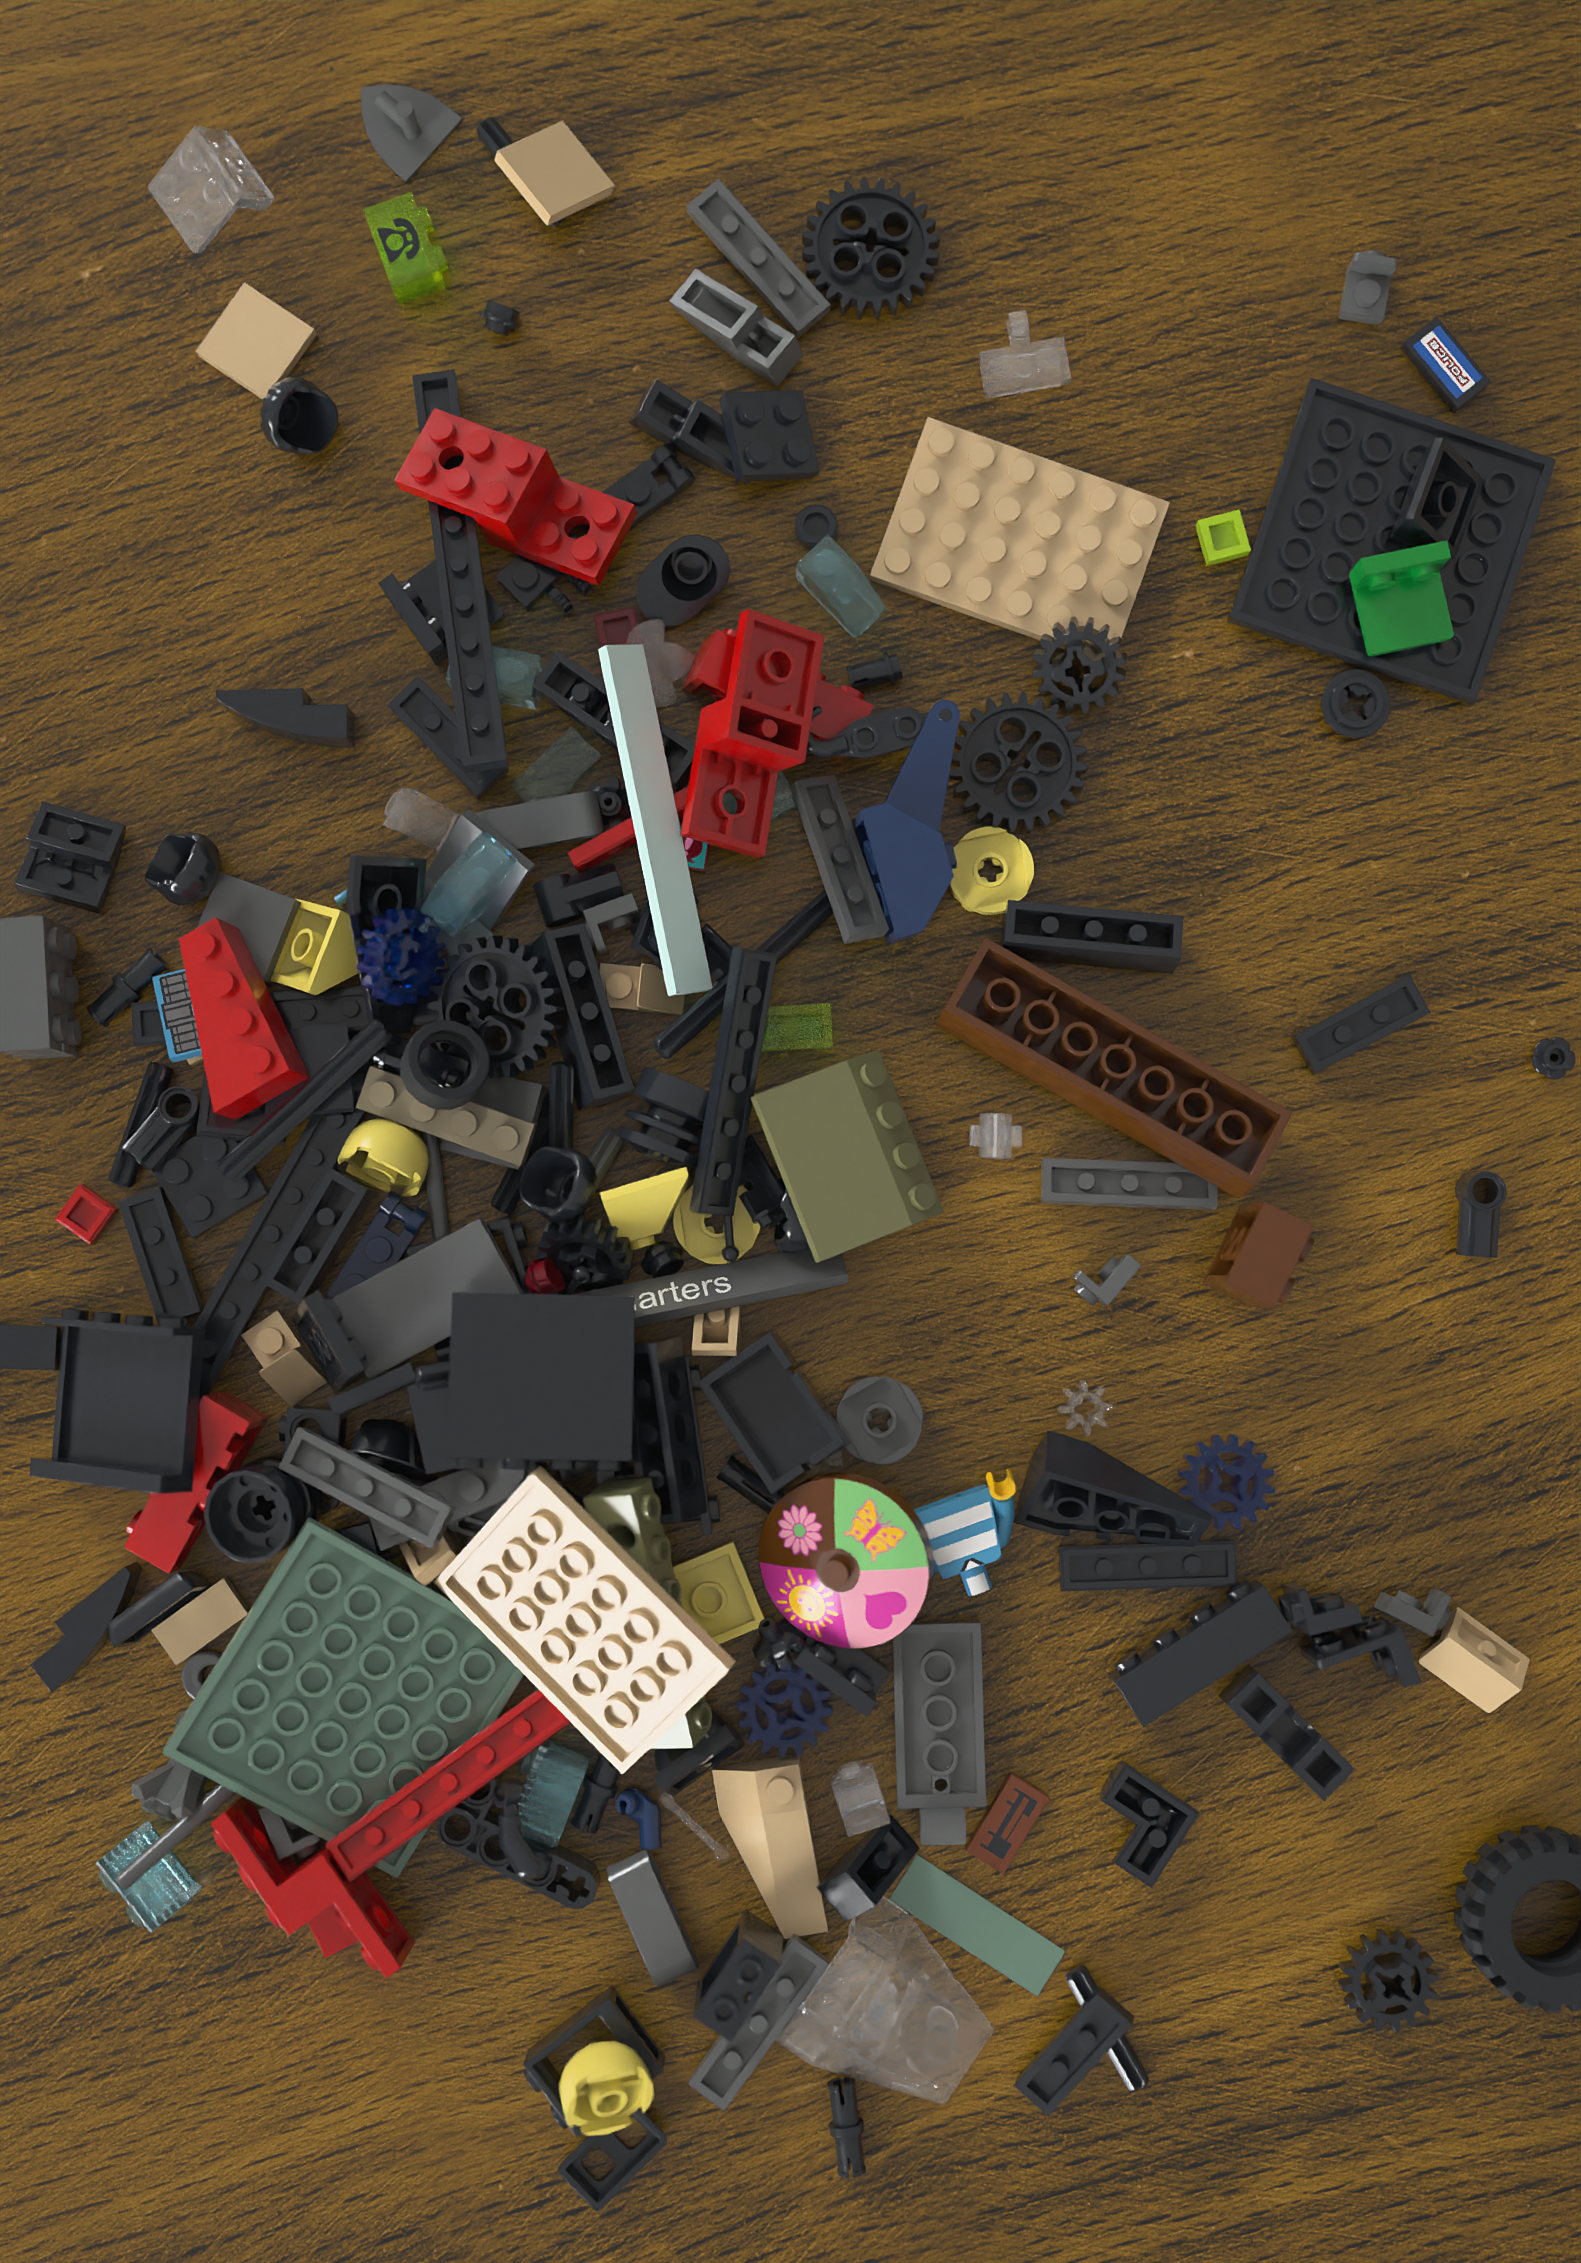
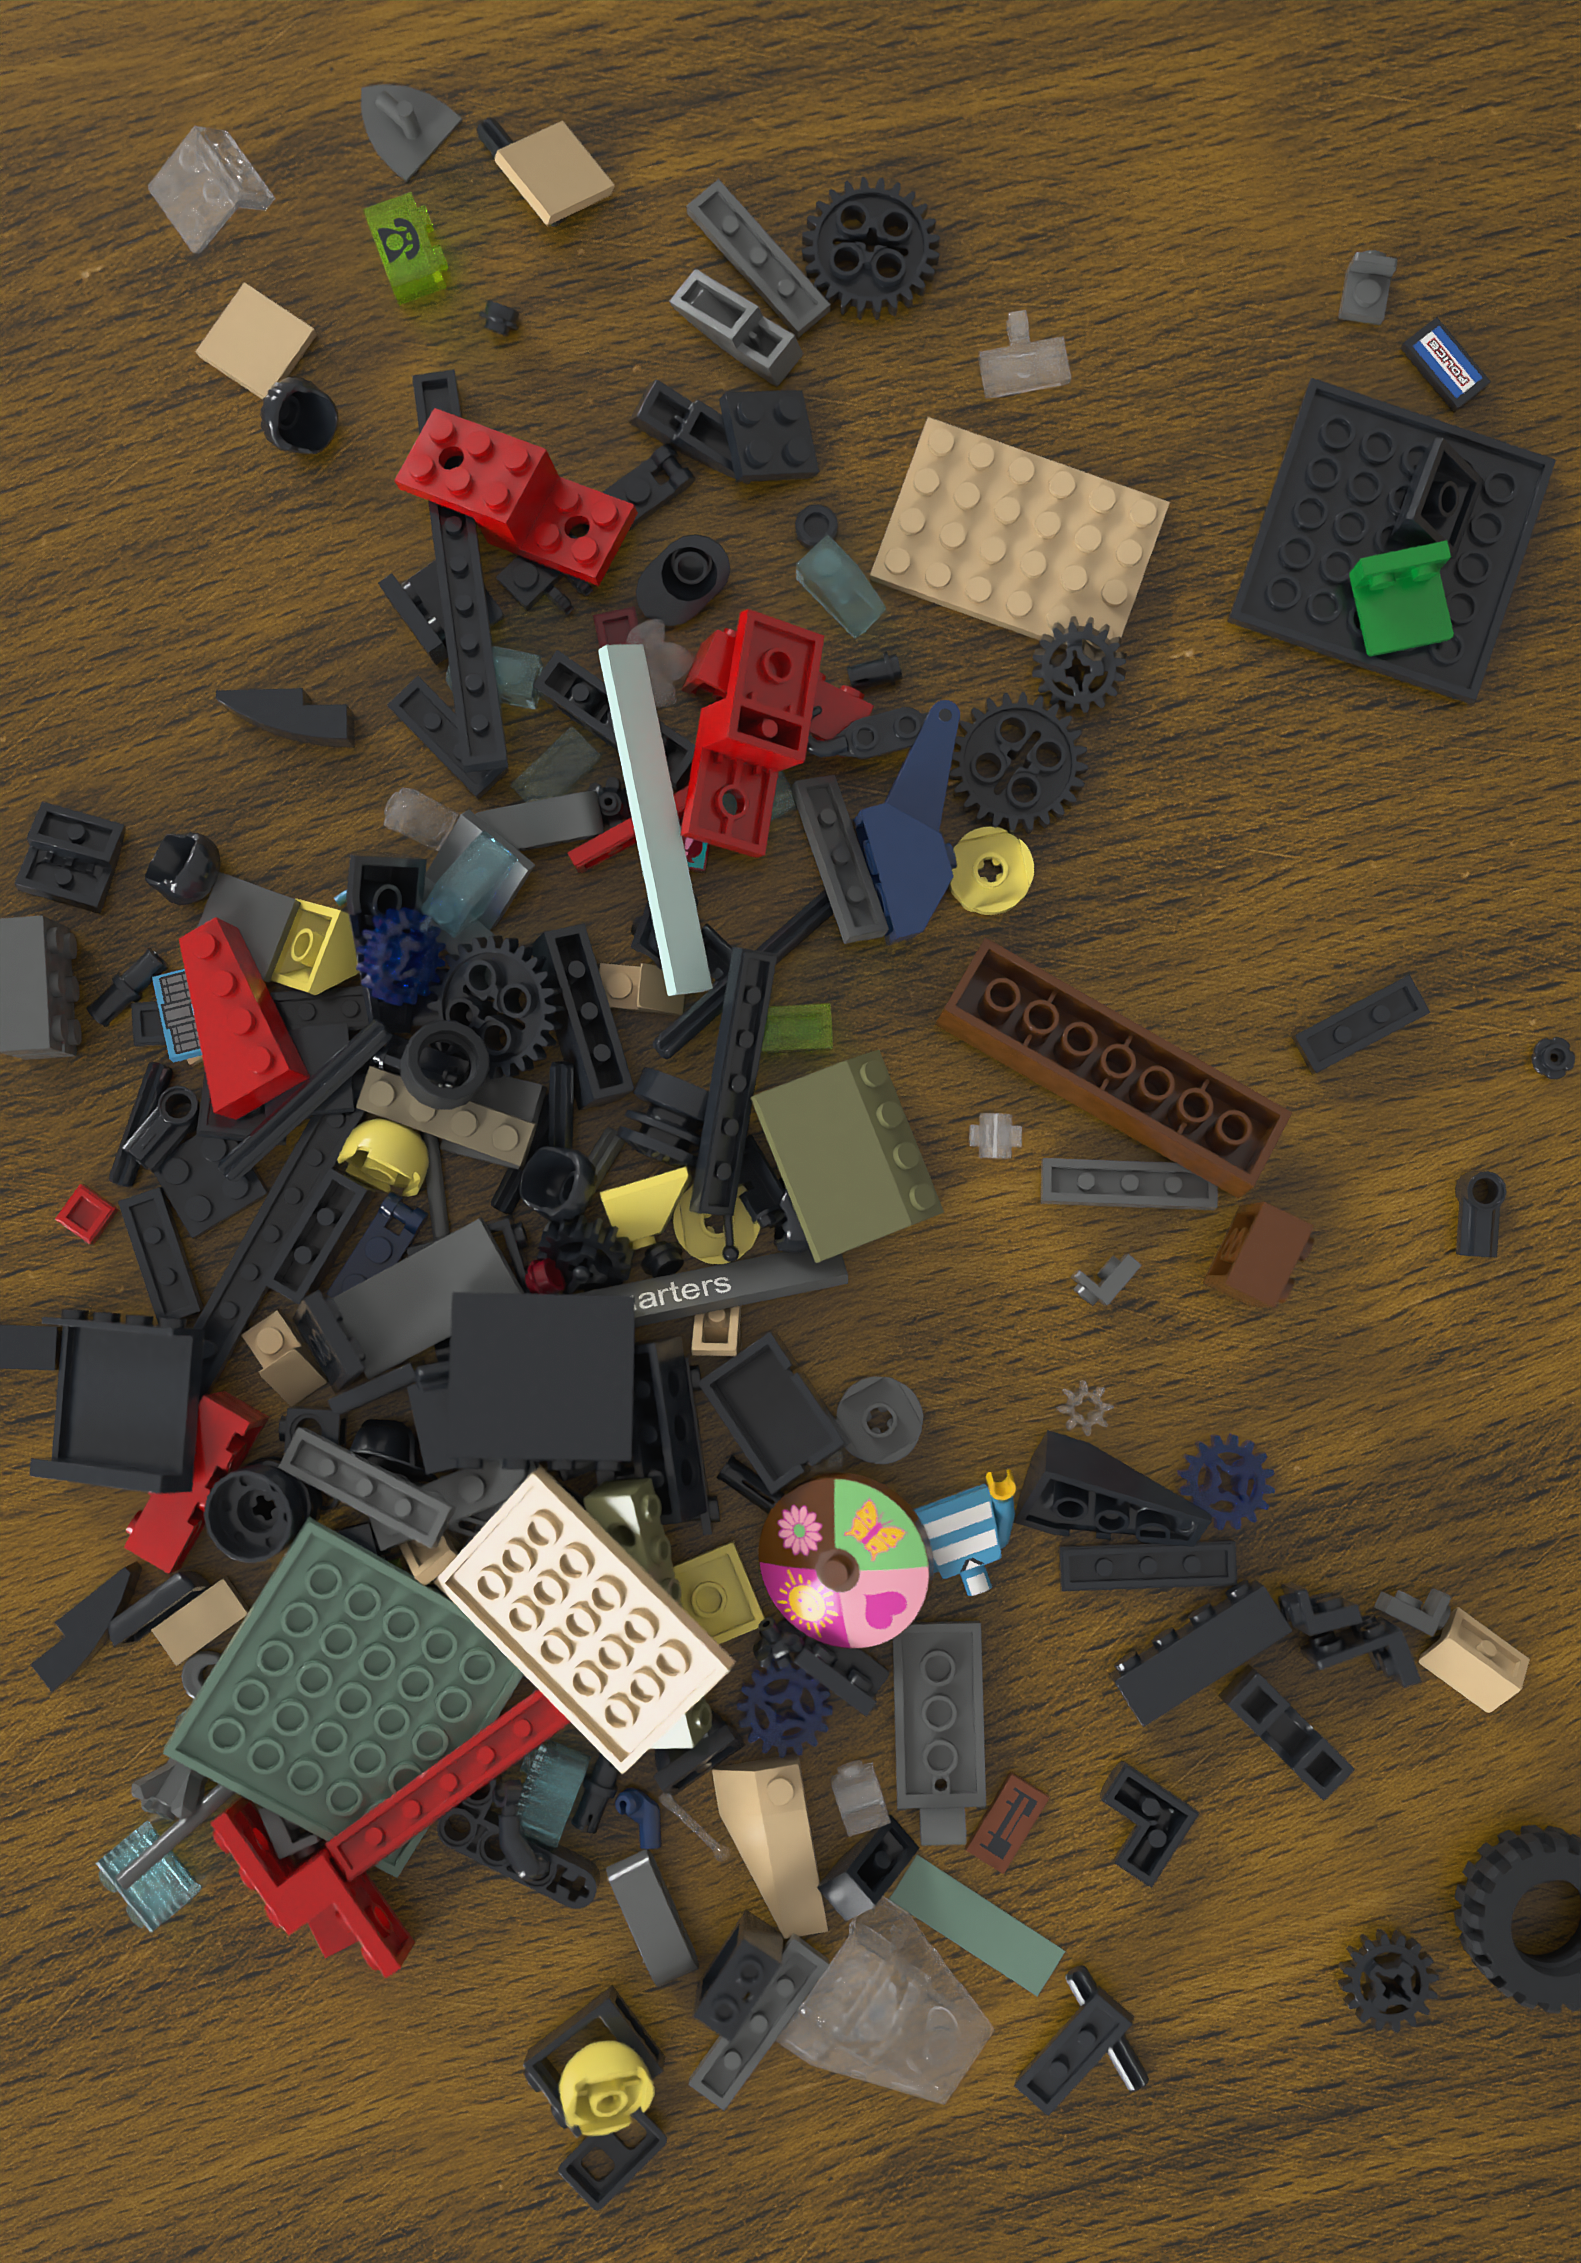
(566, 896): black piece -> none
(613, 914): dark grey bracket -> none
(846, 2127): black pin -> none
(1092, 936): black brick -> none
(1223, 537): lime plate -> none
(1358, 685): black gear -> none

